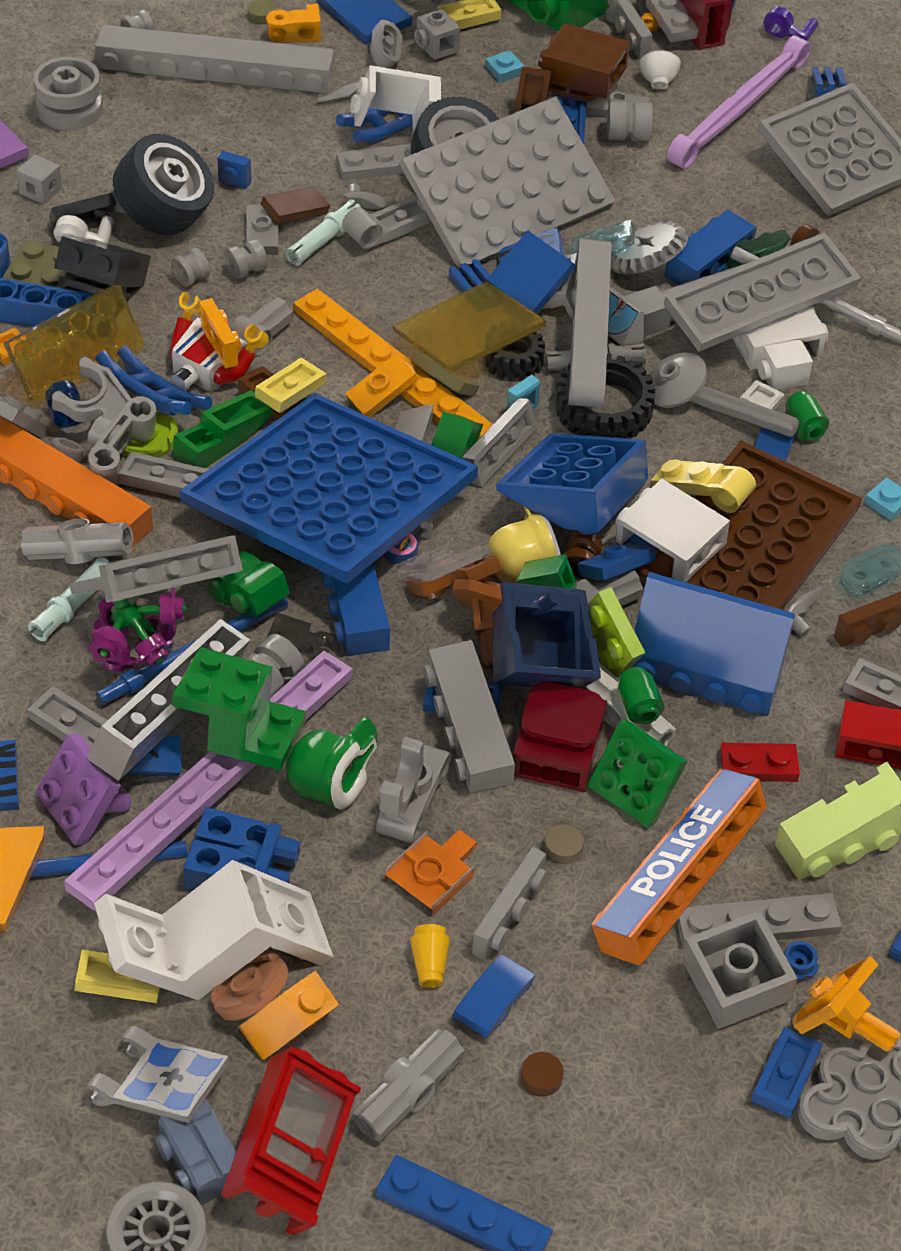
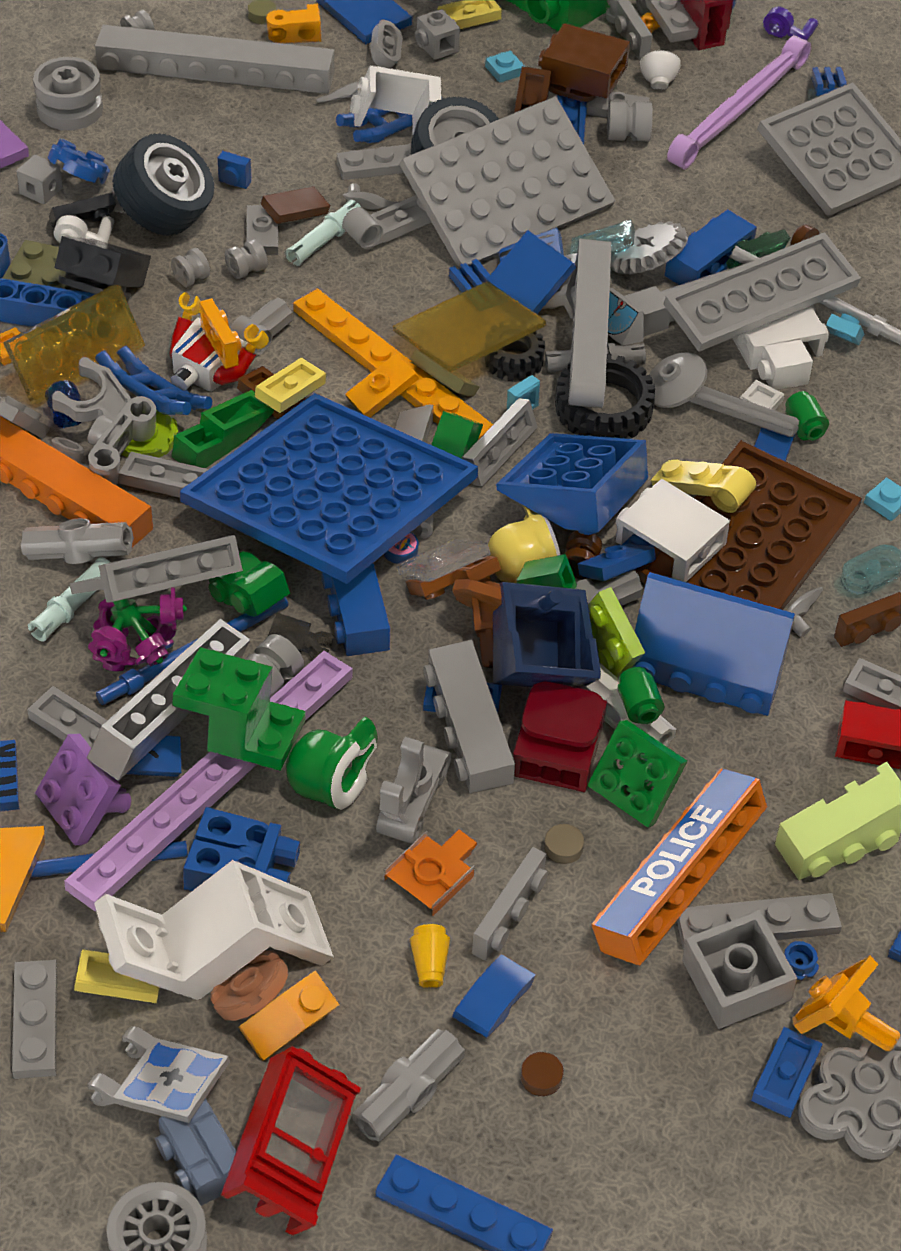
(35, 1019): none -> light grey plate
(79, 164): none -> blue plate
(761, 760): red plate -> none
(845, 328): none -> medium azure plate

